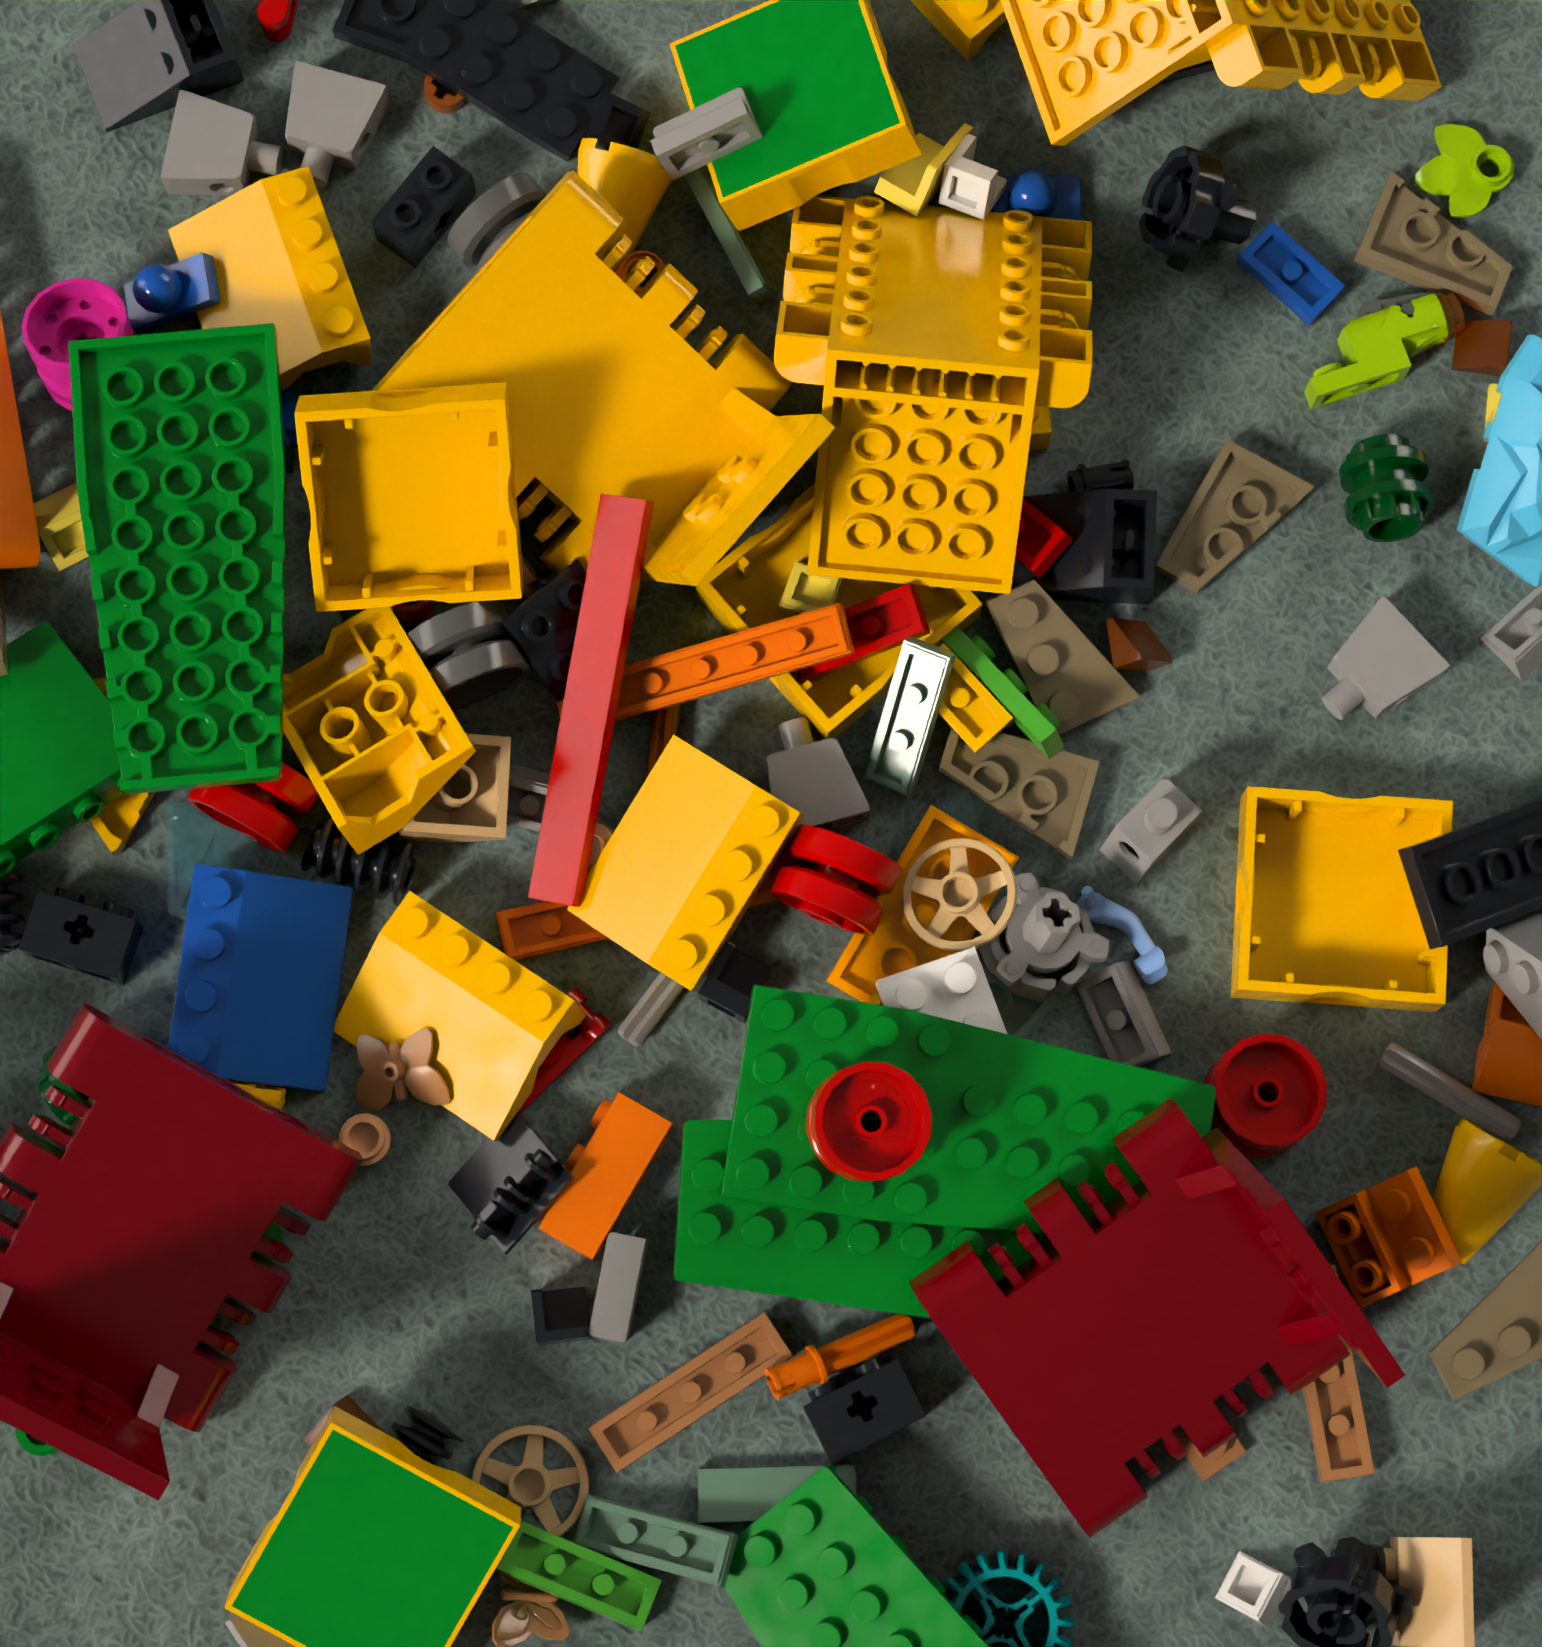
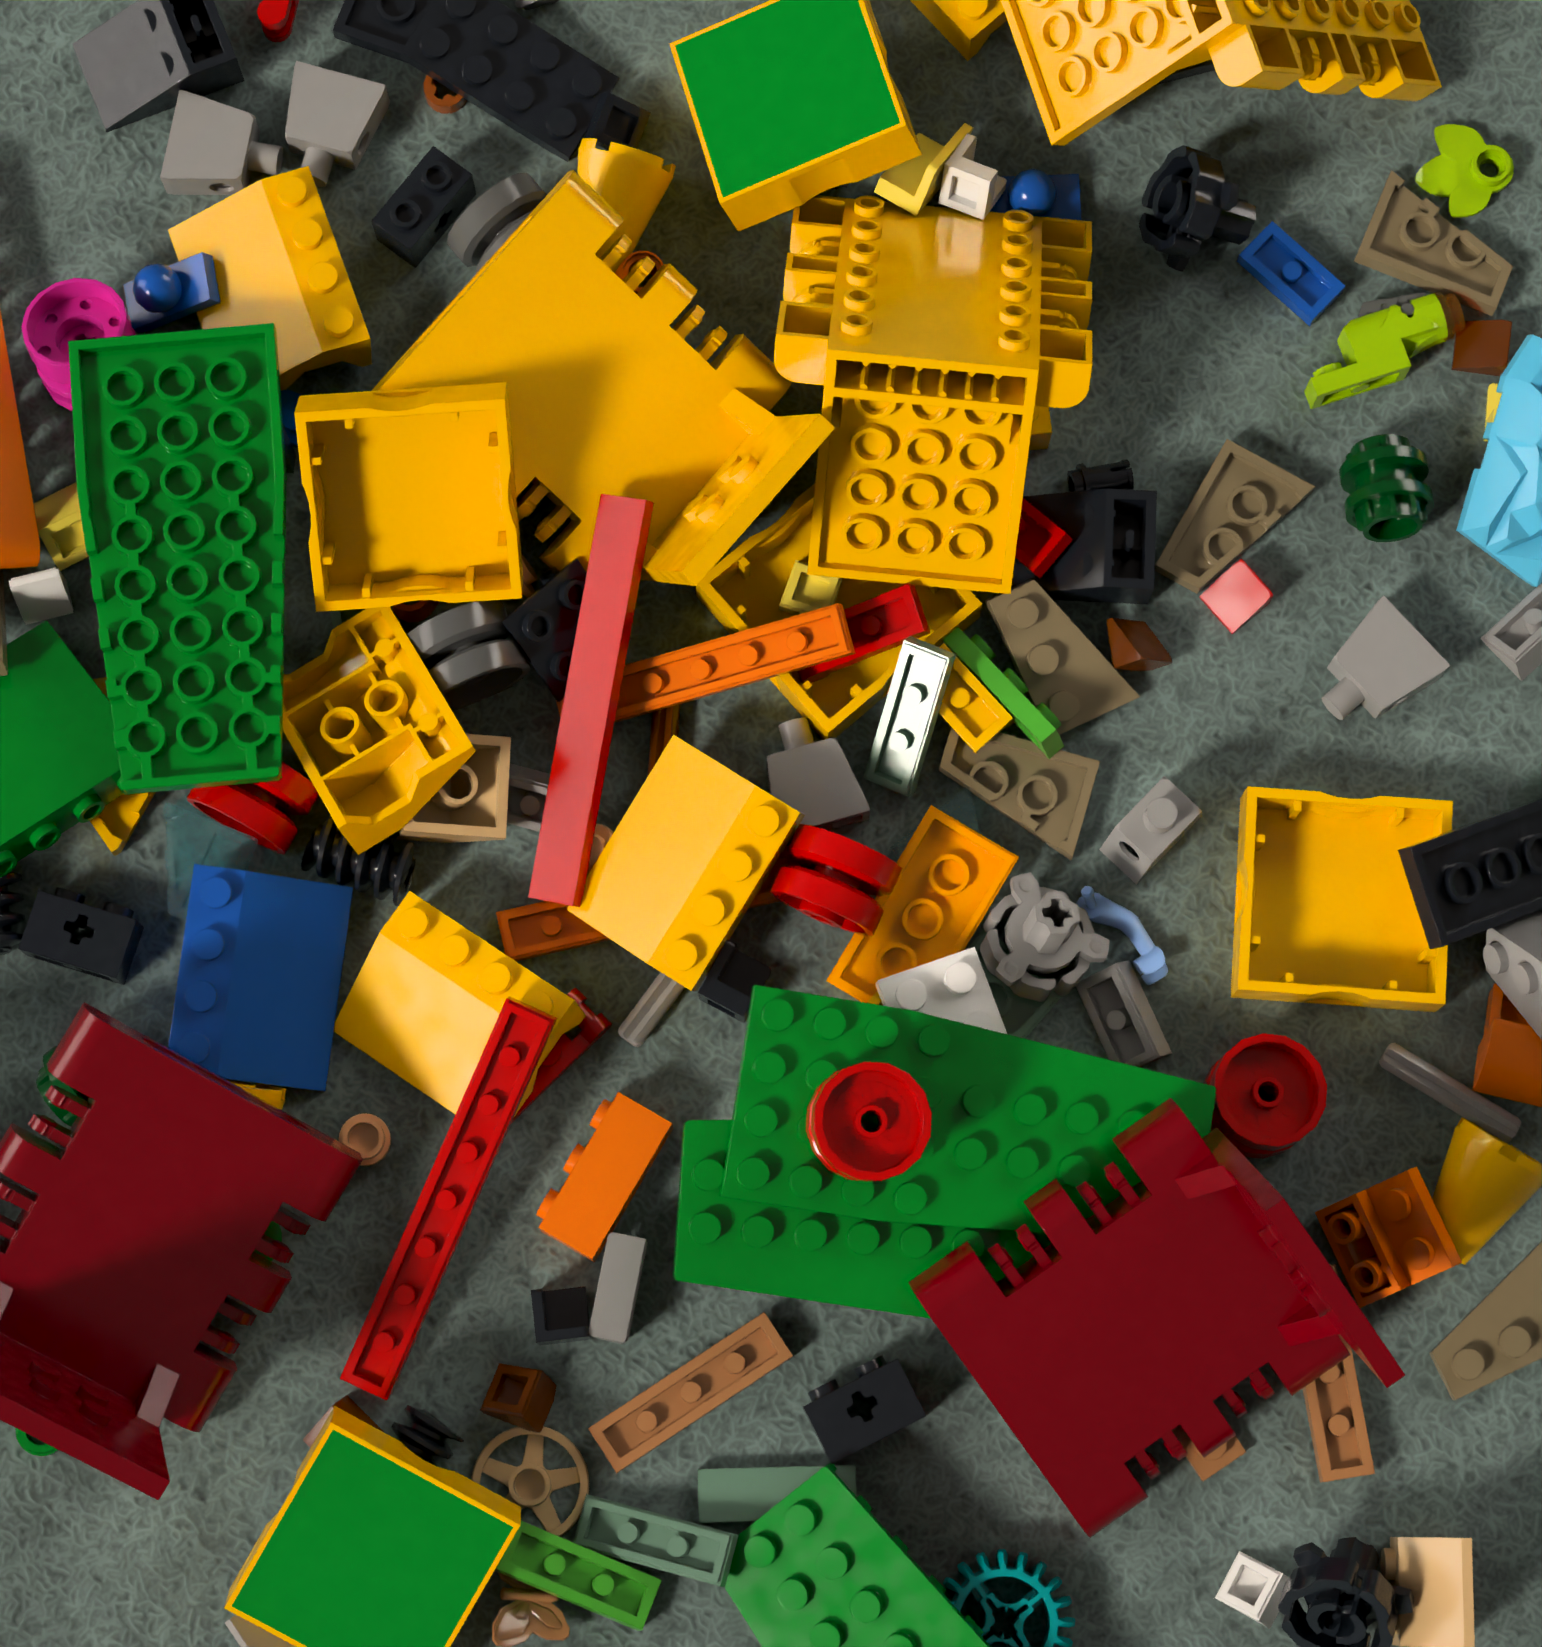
(41, 595): none -> white slope
(398, 1070): medium nougat piece -> none
(448, 1198): none -> red tile
(510, 1183): black hinge -> none
(520, 1397): none -> reddish brown slope
(705, 133): light grey panel -> none
(733, 242): sand green tile -> none
(819, 1363): orange axle -> none
(960, 895): tan wheel -> none
(1237, 596): none -> slope

